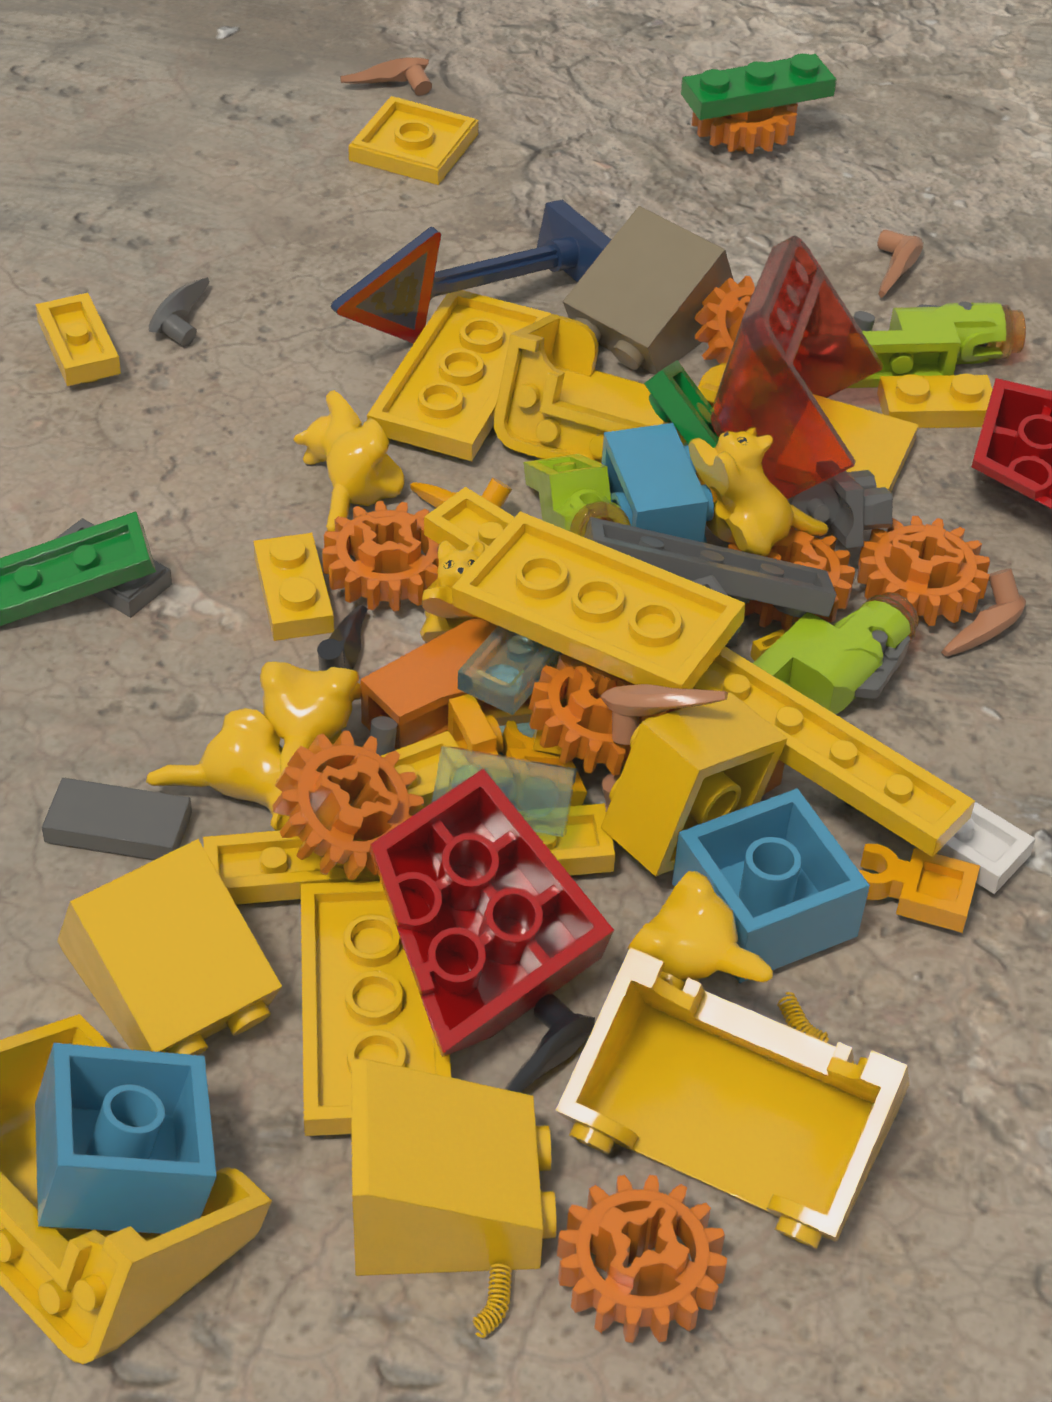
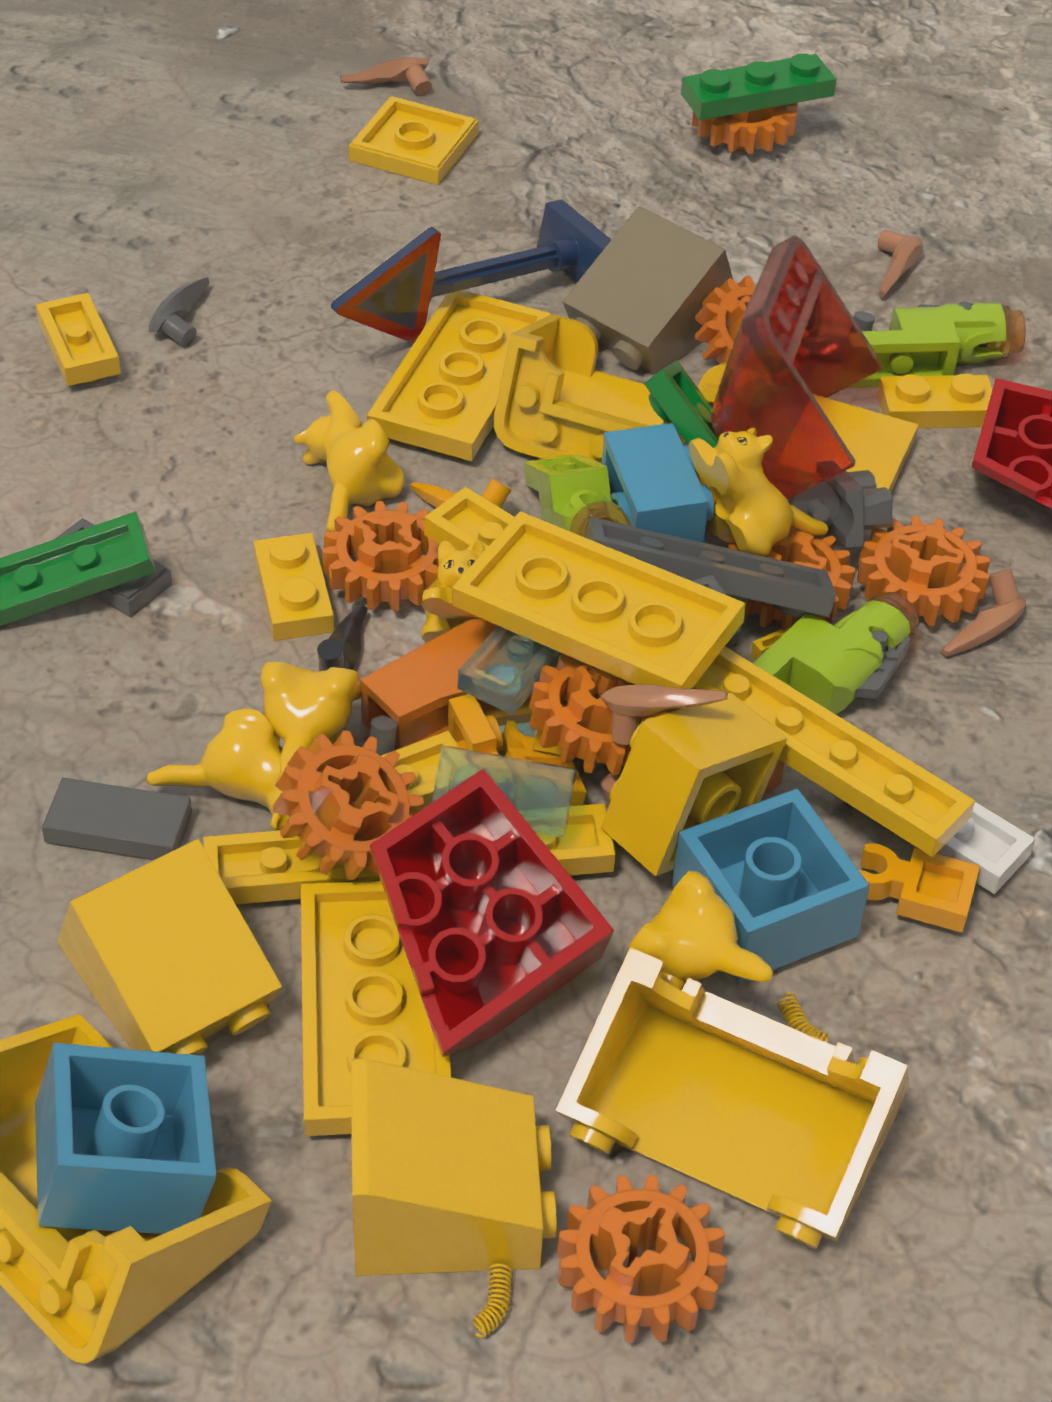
(564, 1037): black bar -> none

